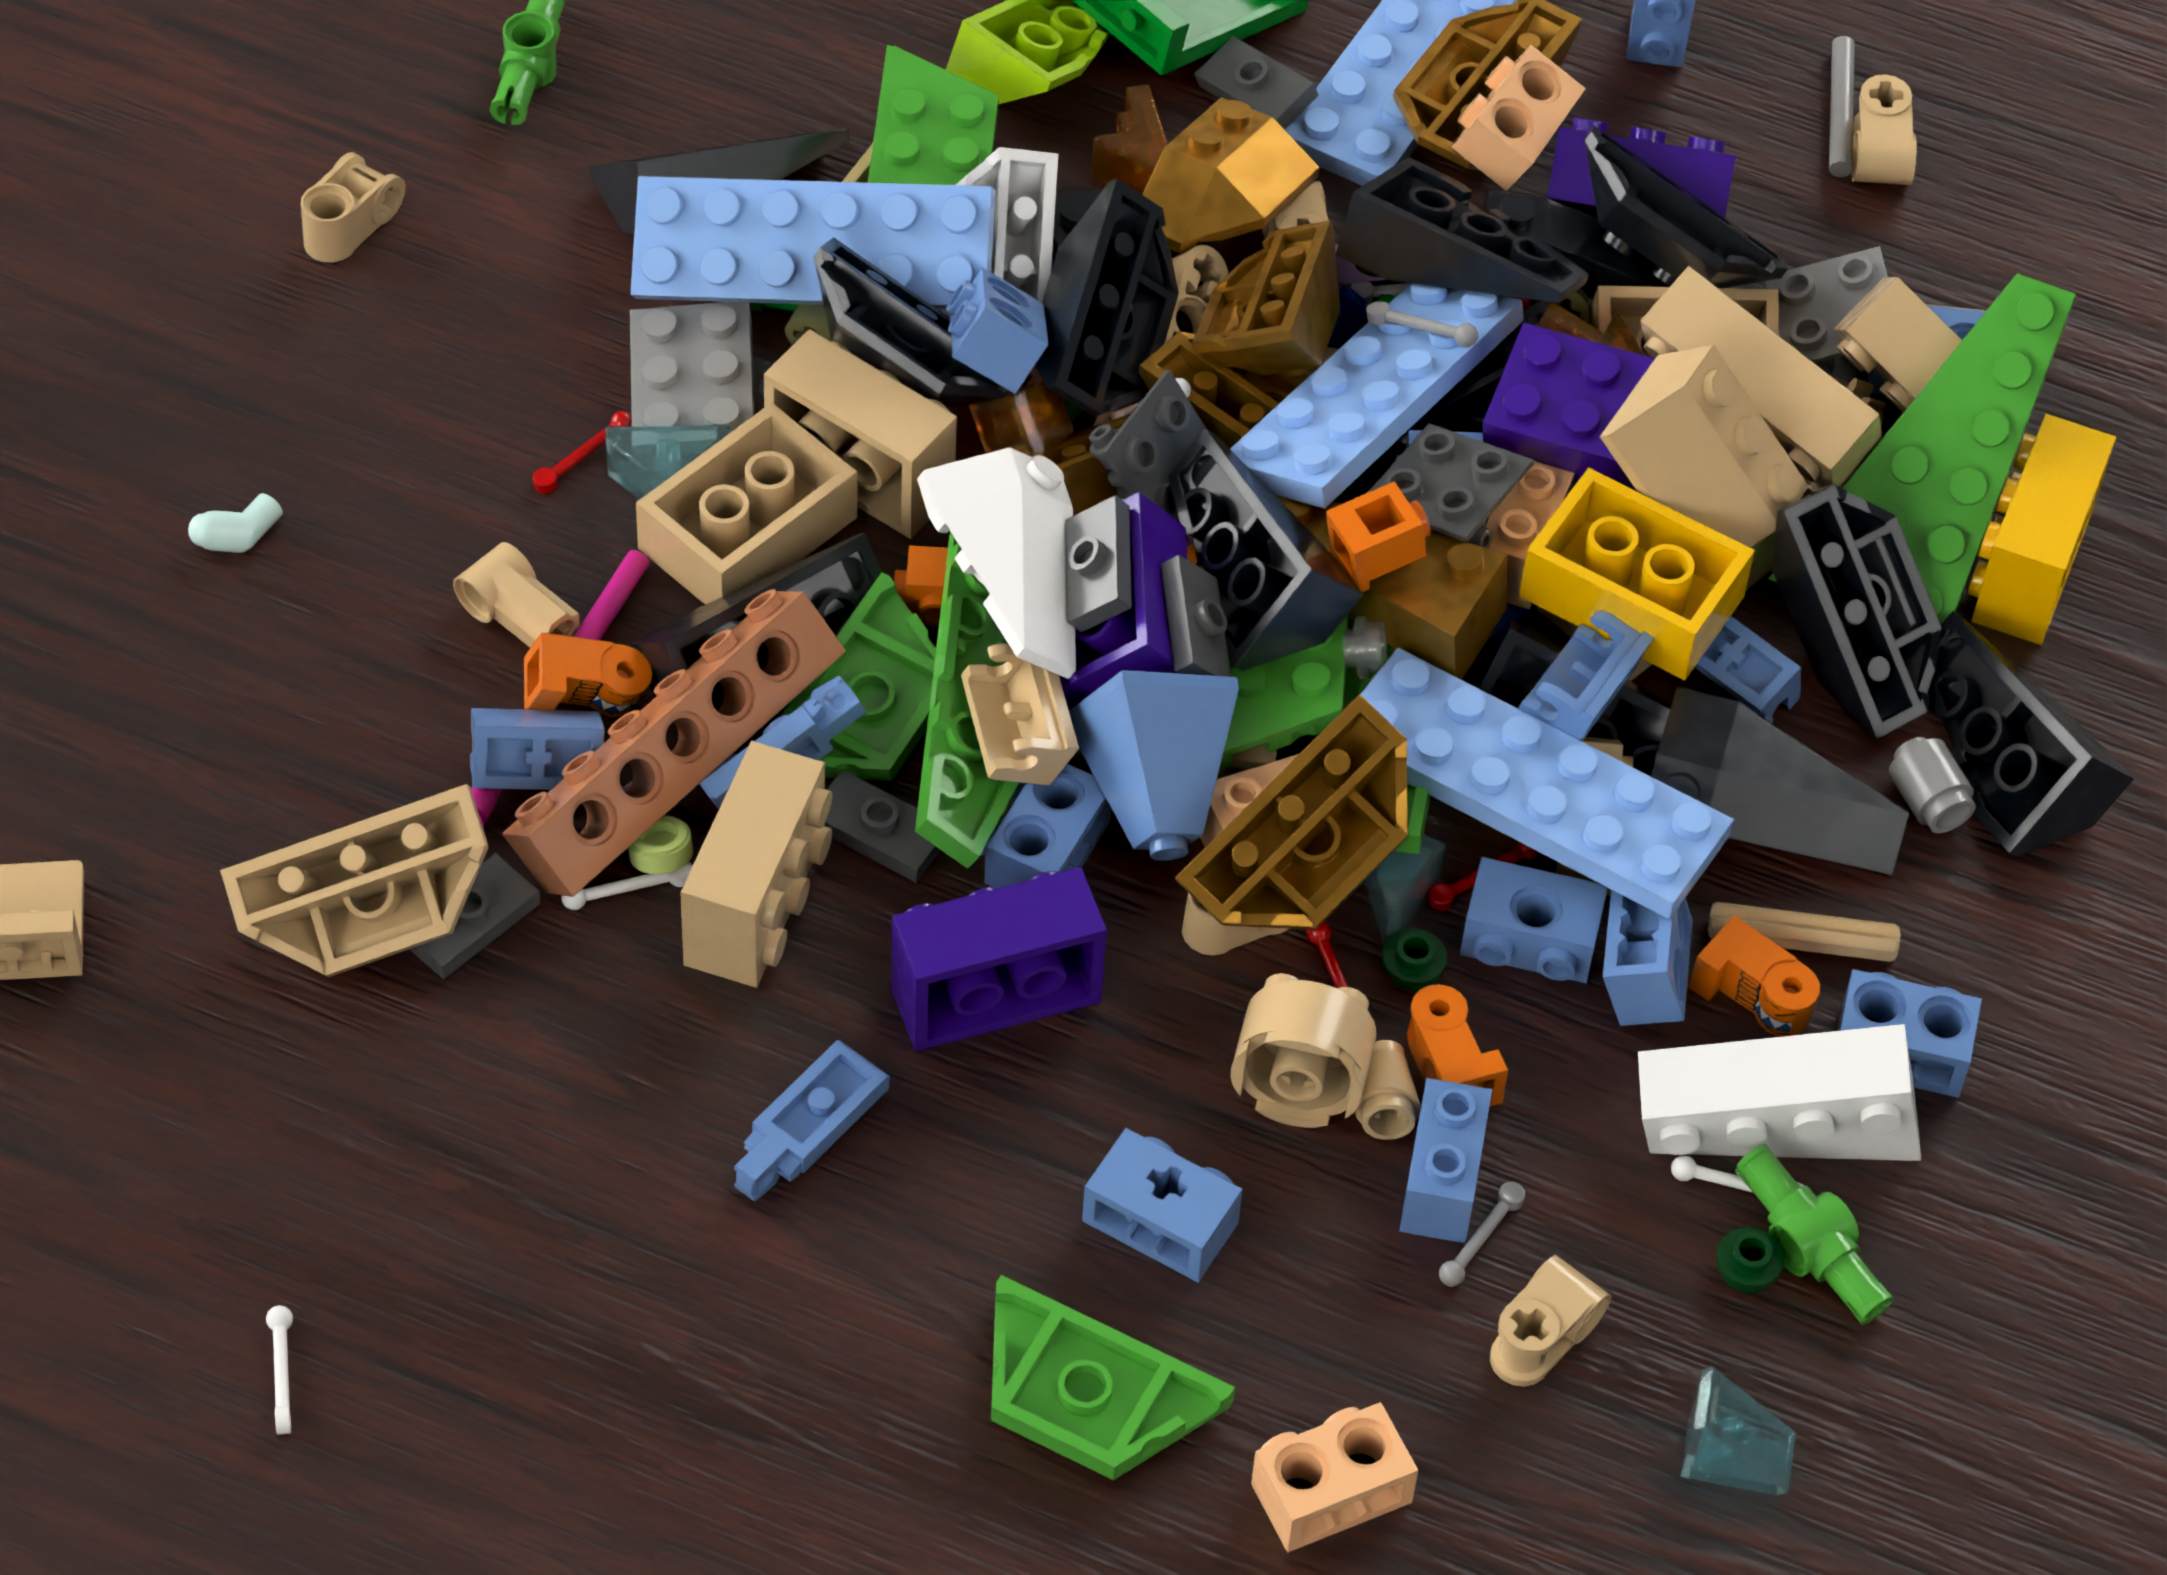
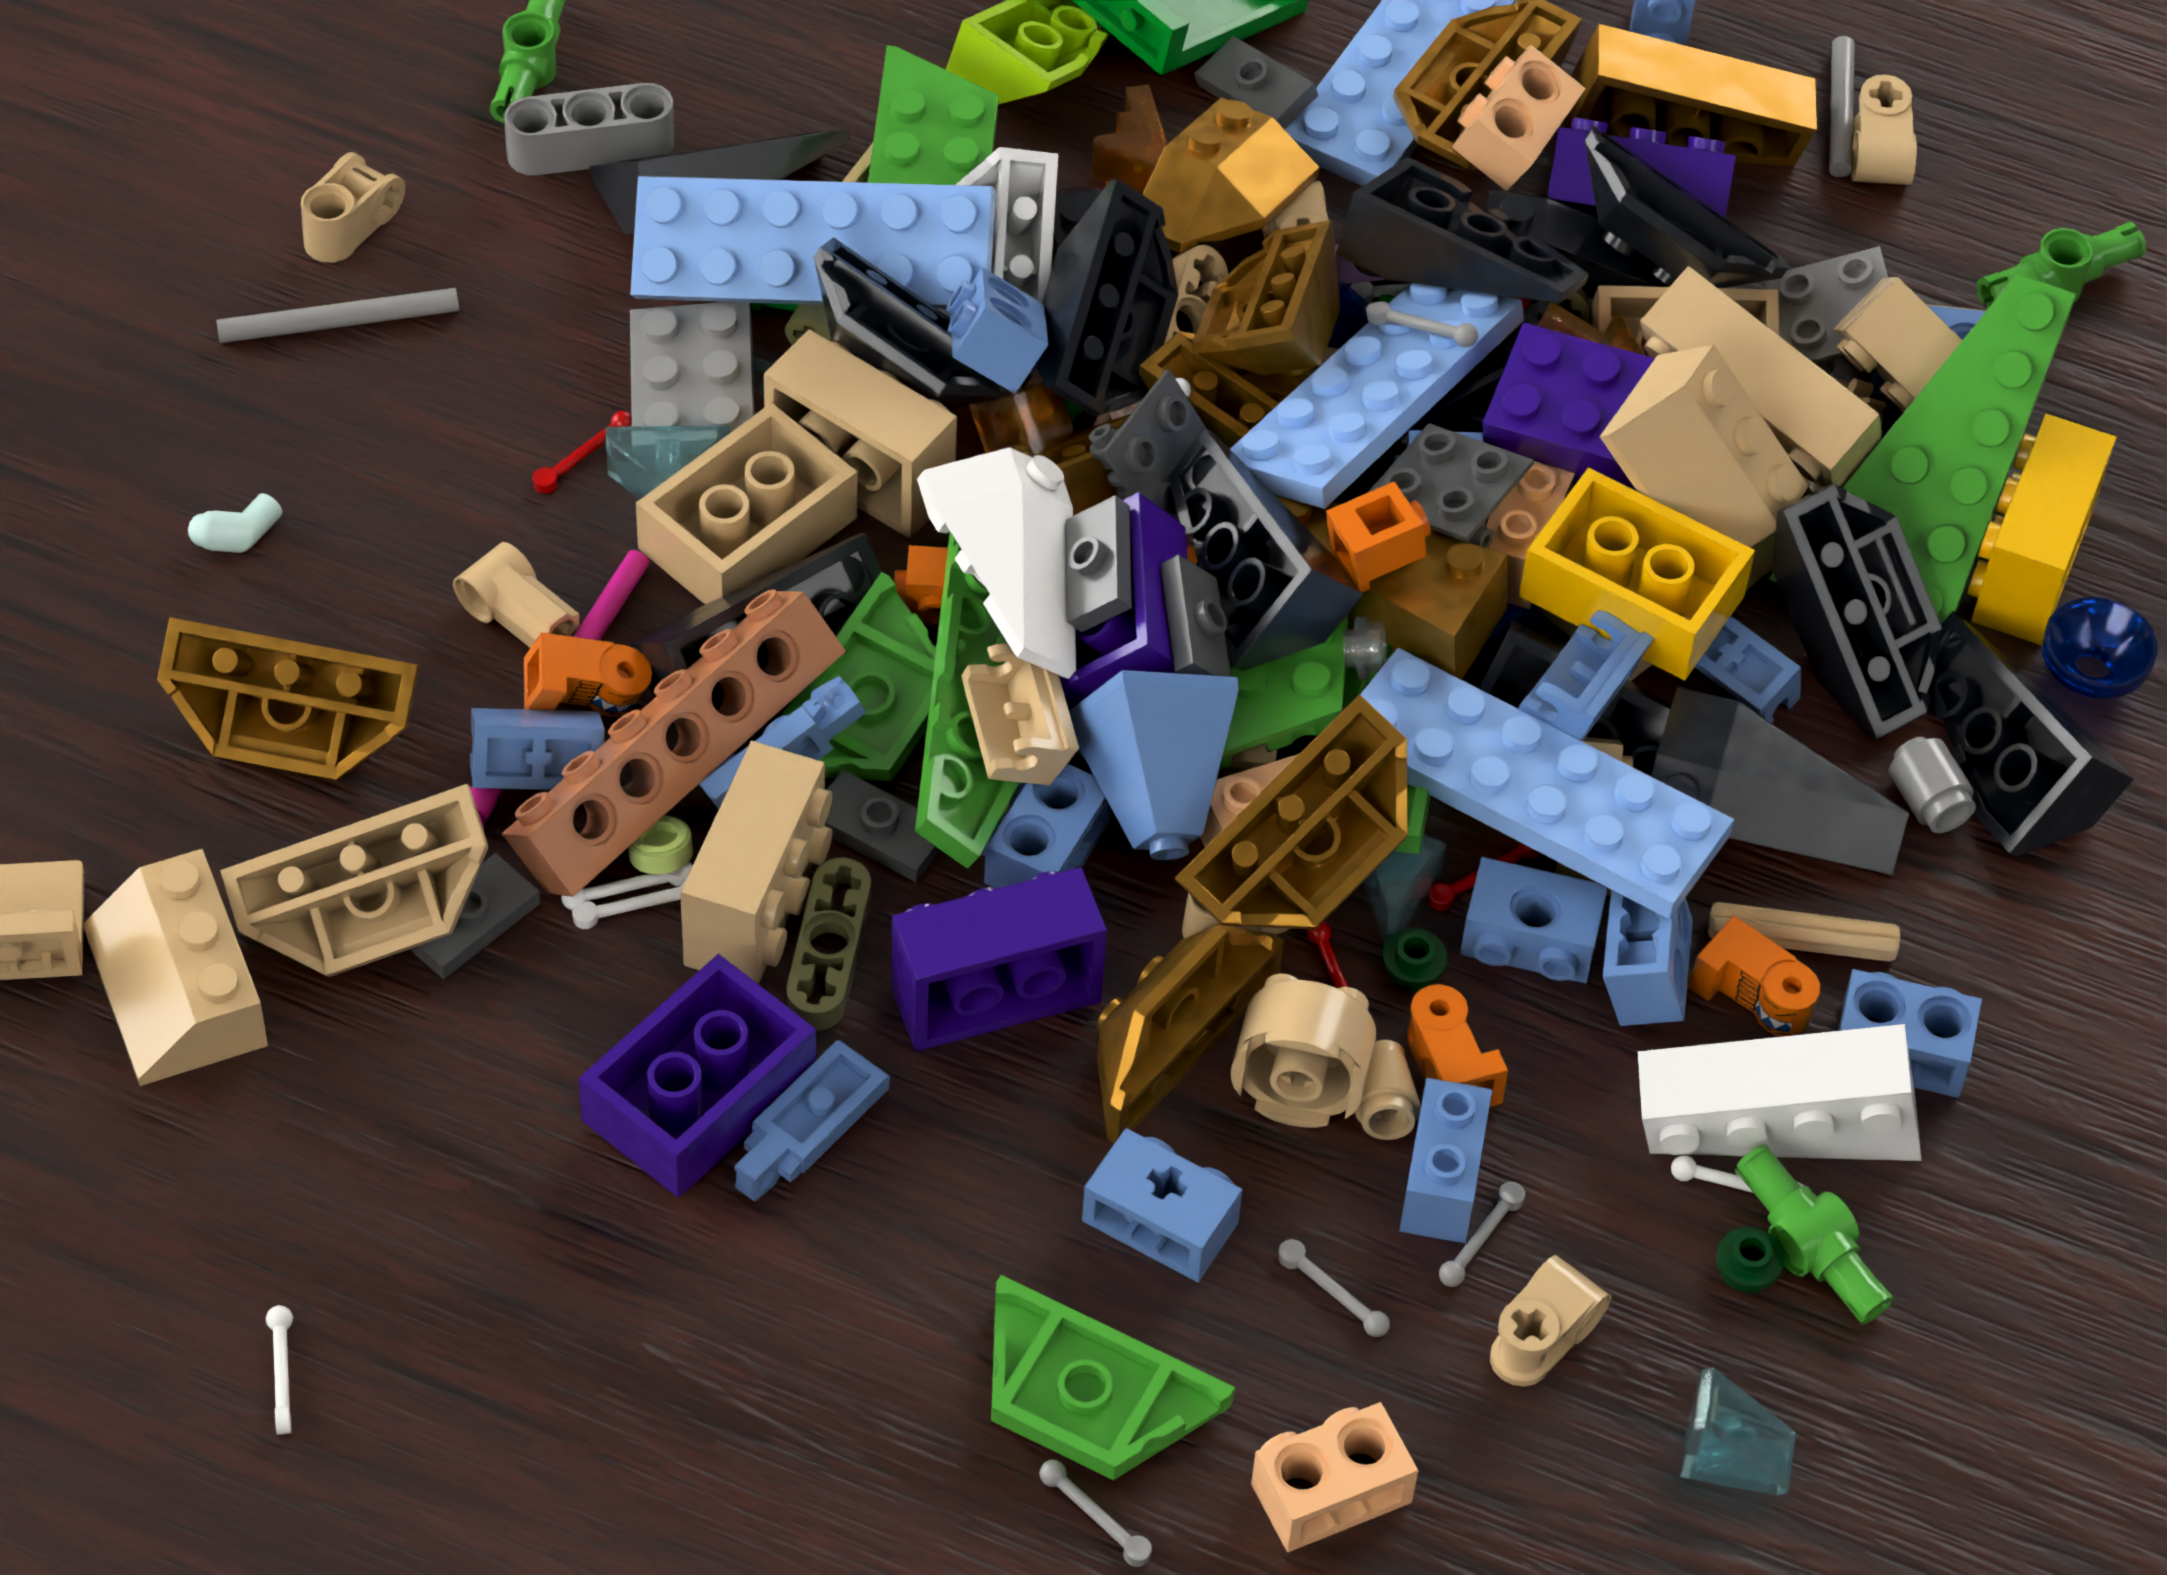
(175, 970): none -> tan slope
(284, 698): none -> pearl gold wedge
(337, 315): none -> light grey bar
(587, 914): none -> white hinge
(588, 128): none -> light grey beam
(696, 1074): none -> dark purple brick
(821, 919): none -> olive beam
(1136, 1548): none -> light grey hinge
(1177, 1017): none -> pearl gold wedge
(1292, 1256): none -> light grey hinge
(1688, 92): none -> pearl gold wedge
(2069, 260): none -> bright green pin
(2103, 631): none -> clear blue piece

